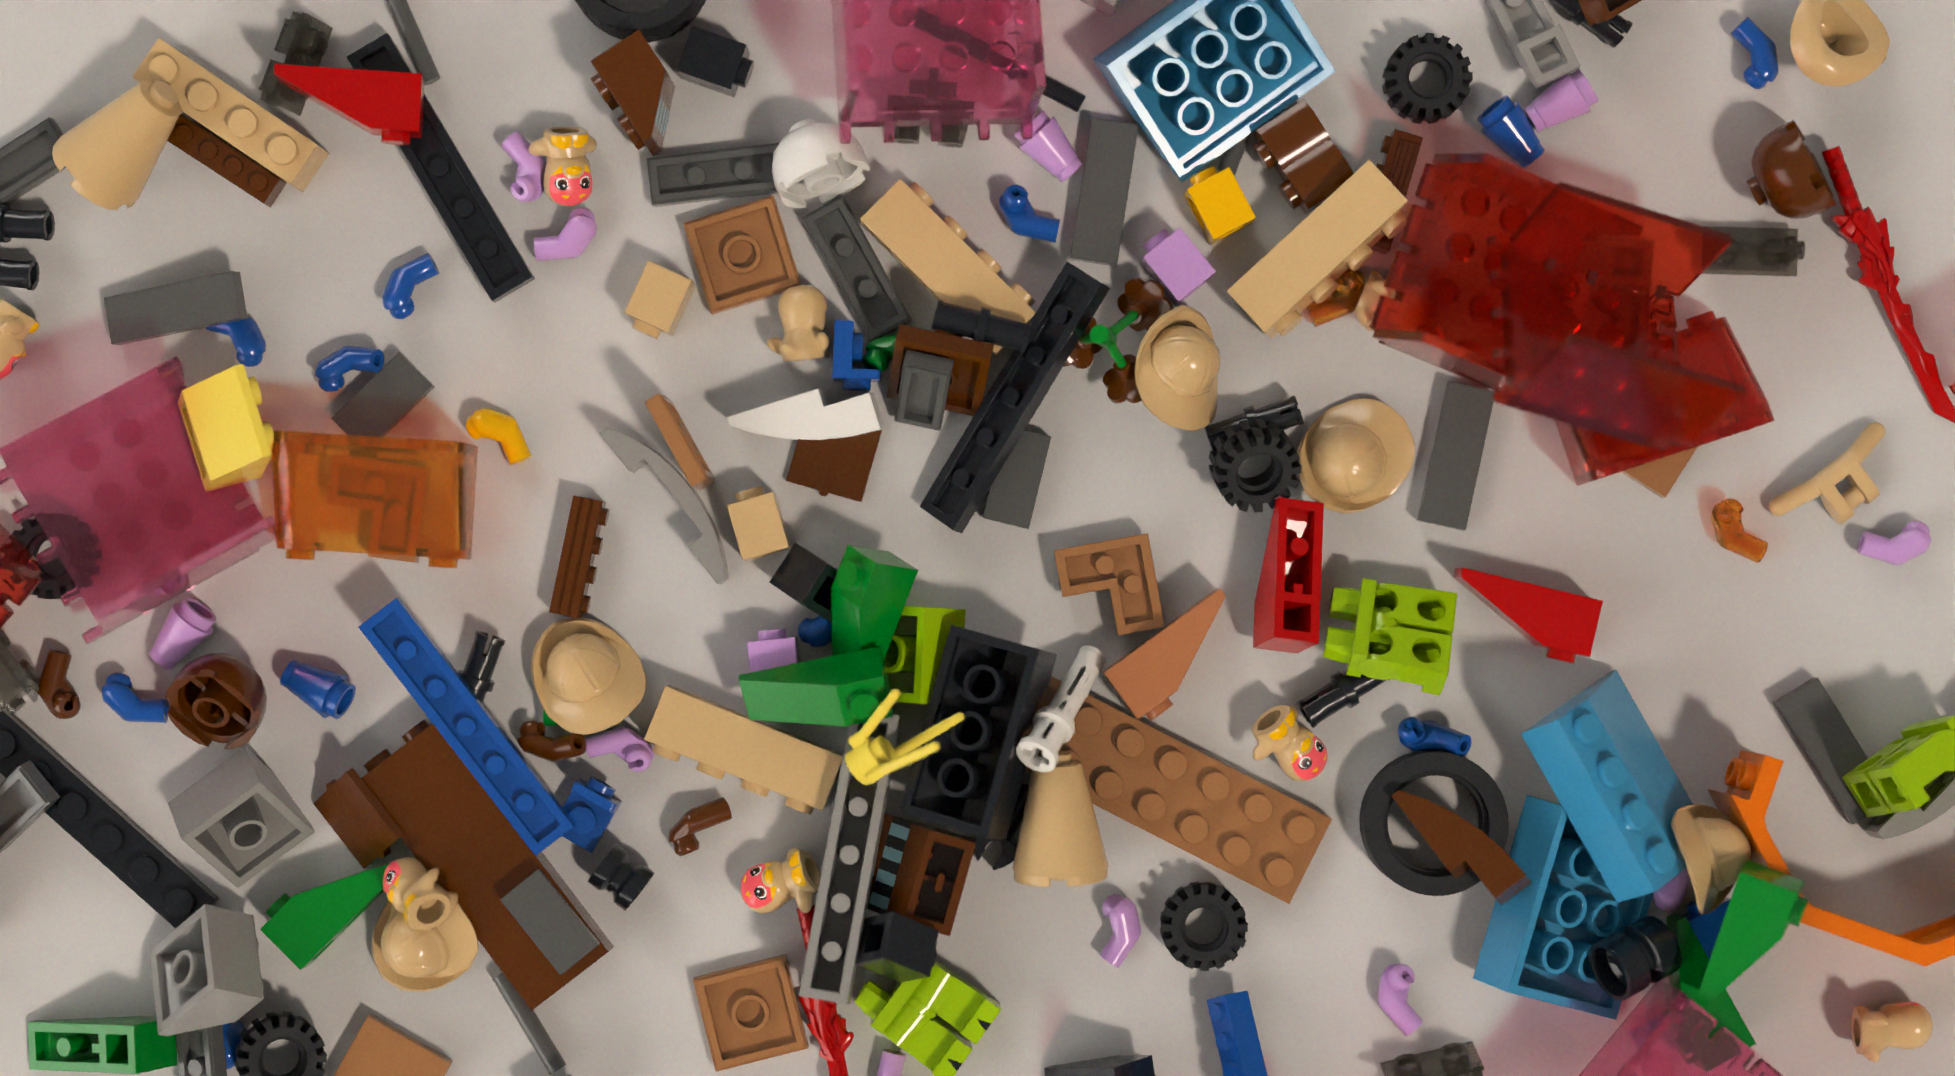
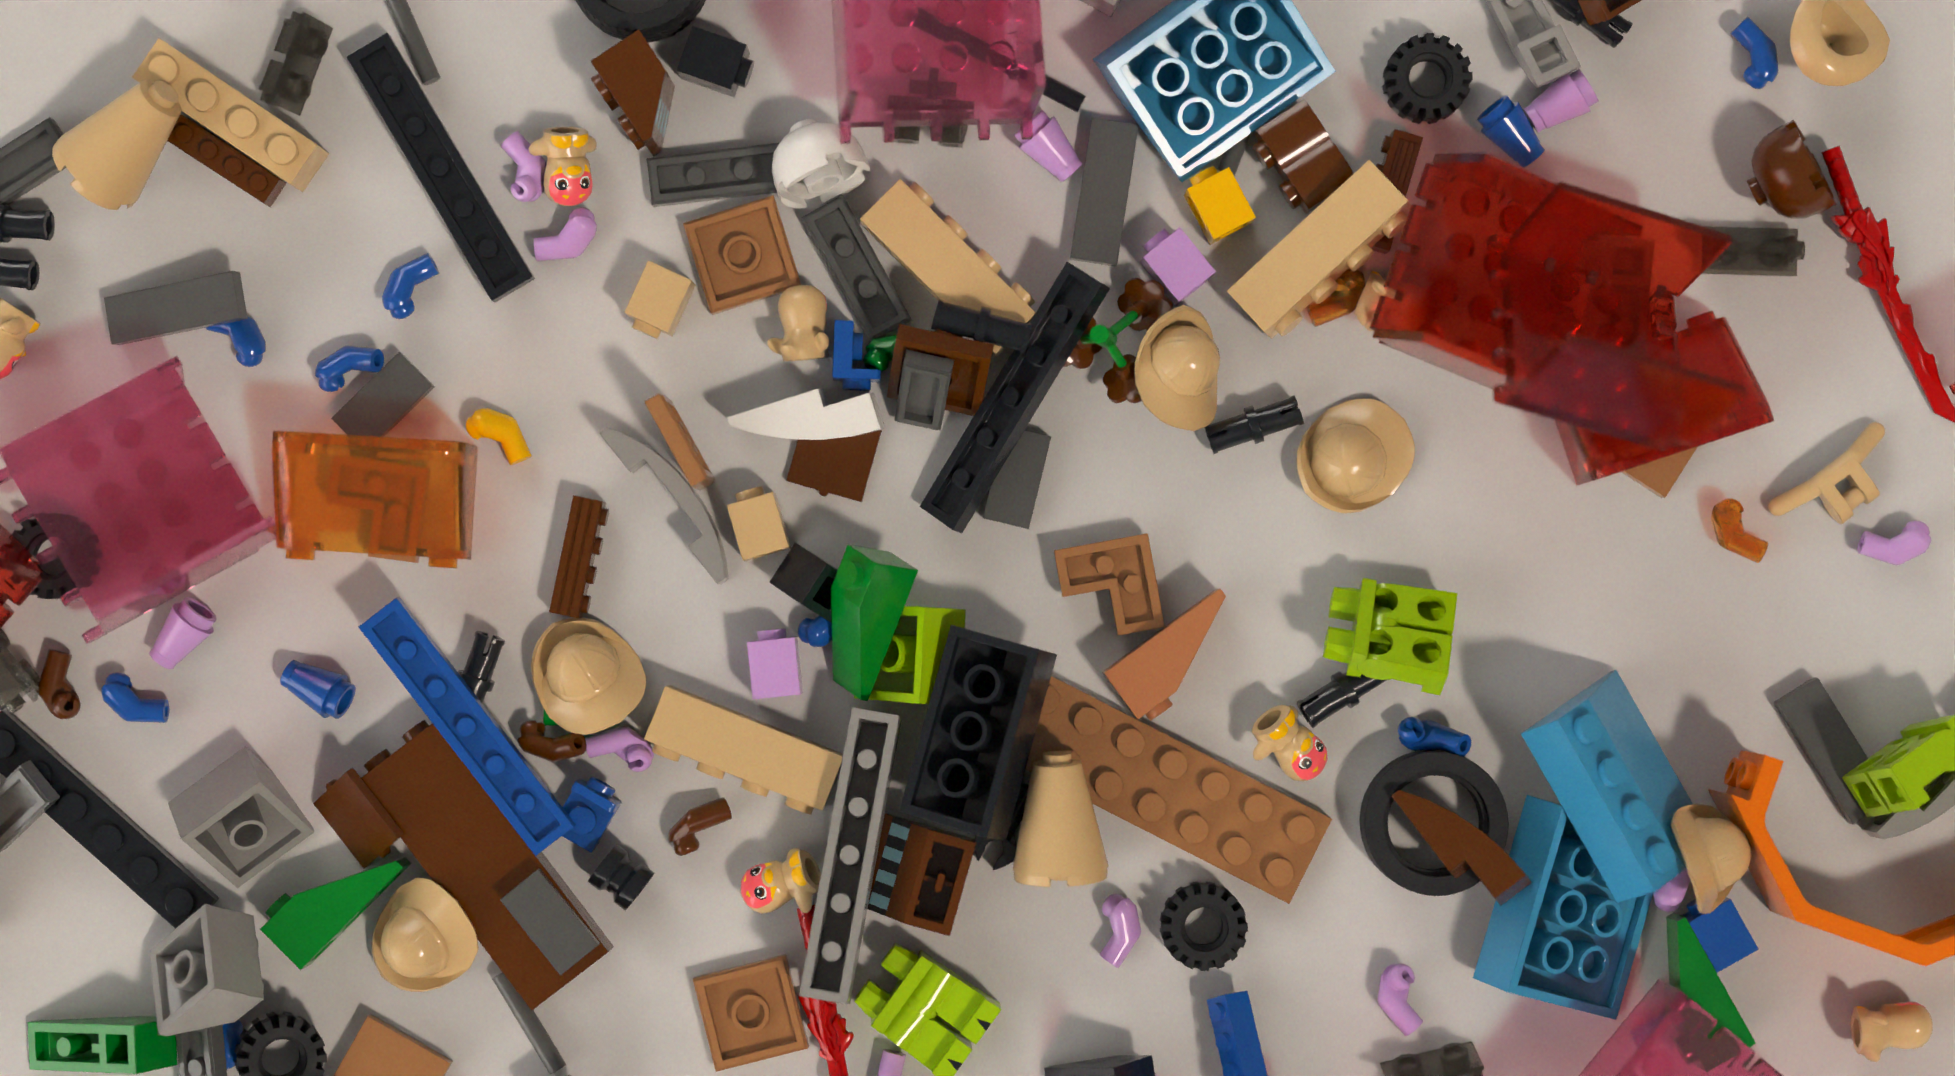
(217, 700): reddish brown cylinder -> none
(226, 428): light yellow slope -> none
(374, 100): red slope -> none
(415, 894): tan animal -> none
(819, 691): green slope -> none
(876, 757): light yellow plant -> none
(897, 947): black brick -> none
(1022, 217): blue arm -> none
(1055, 722): white pin -> none
(1244, 444): black tyre -> none
(1290, 579): red slope -> none
(1456, 456): dark grey tile -> none
(1541, 614): red slope -> none
(1635, 959): black wheel -> none
(1754, 922): green slope -> none

